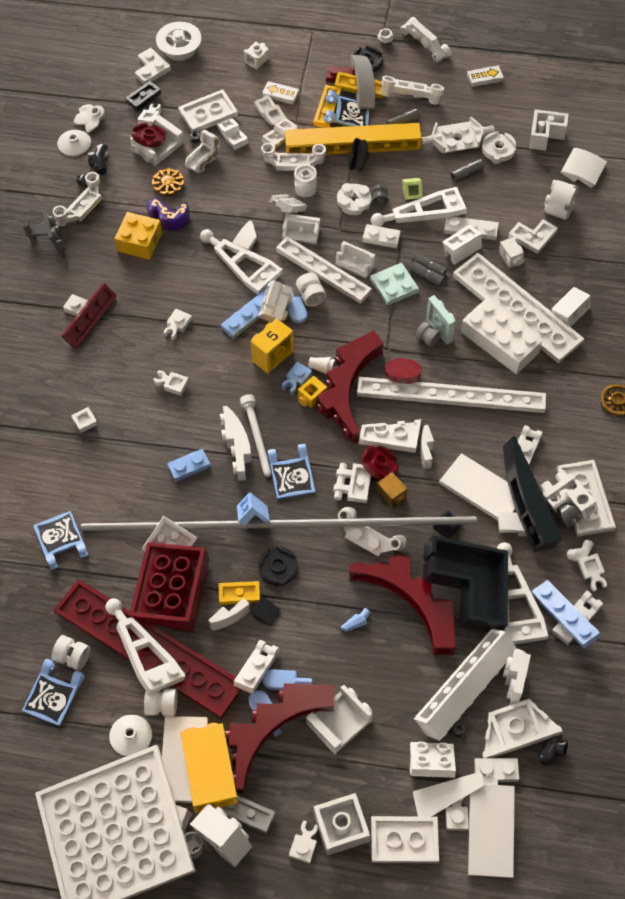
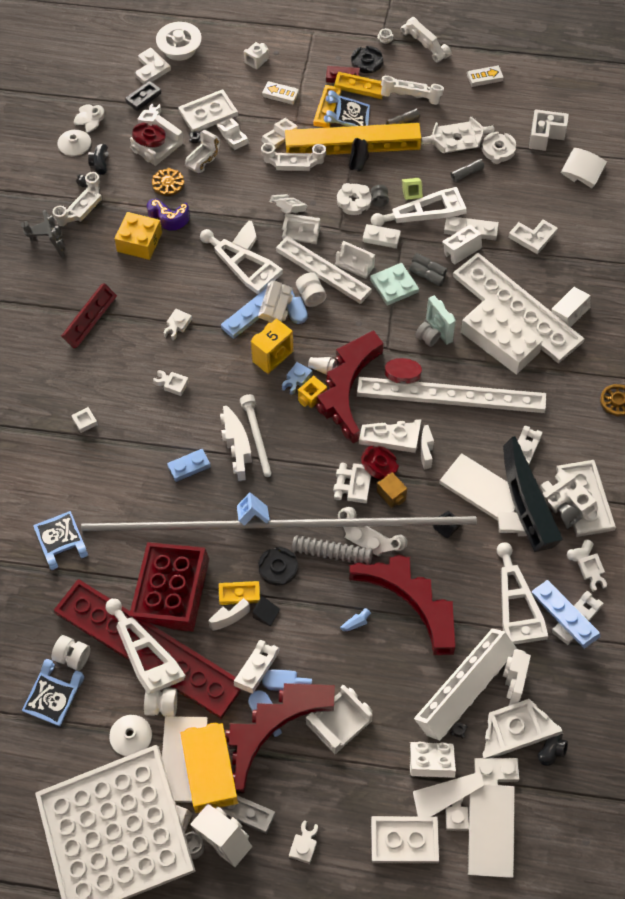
(74, 305): white plate -> none
(170, 533): white plate -> none
(268, 110): white slope -> none
(291, 476): flag -> none
(305, 180): white wheel -> none
(332, 550): none -> light grey piece
(341, 824): white brick -> none
(365, 82): light grey slope -> none
(480, 575): black piece -> none
(511, 252): white brick -> none
(561, 199): white brick -> none

